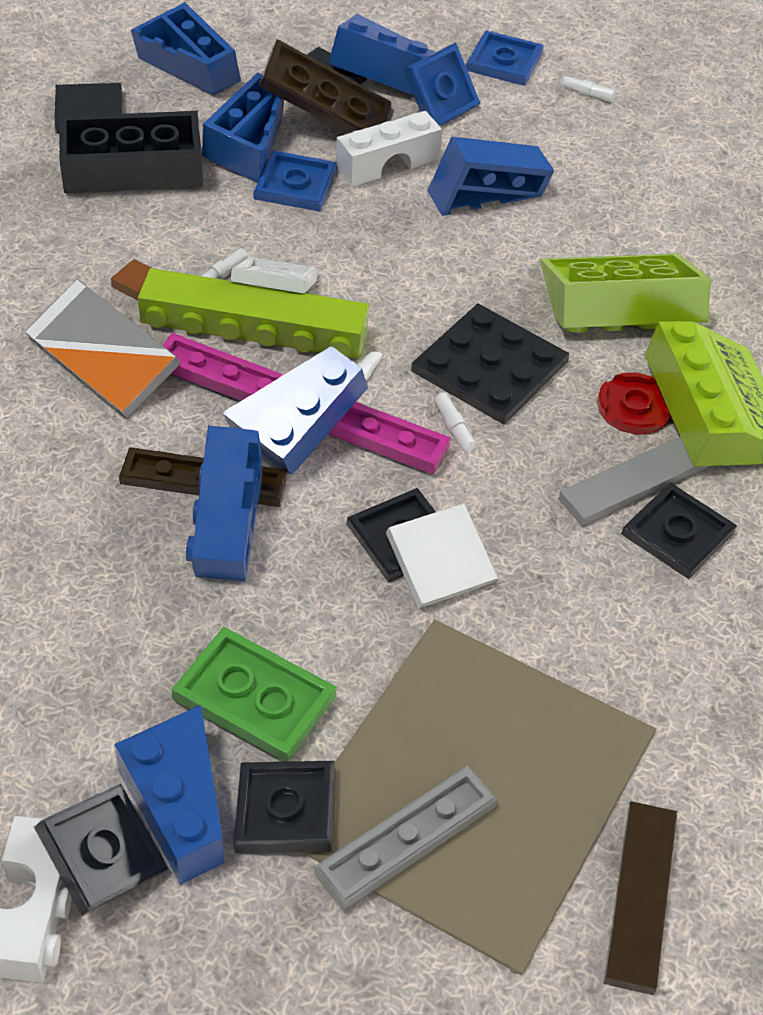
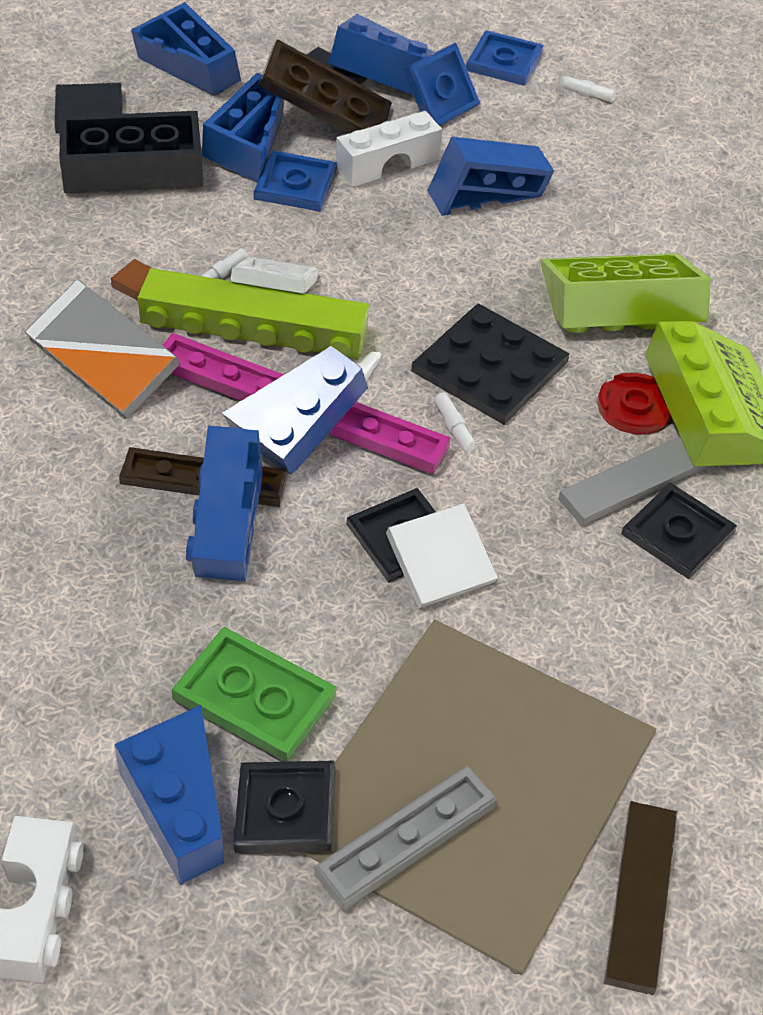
(100, 848): tile -> none

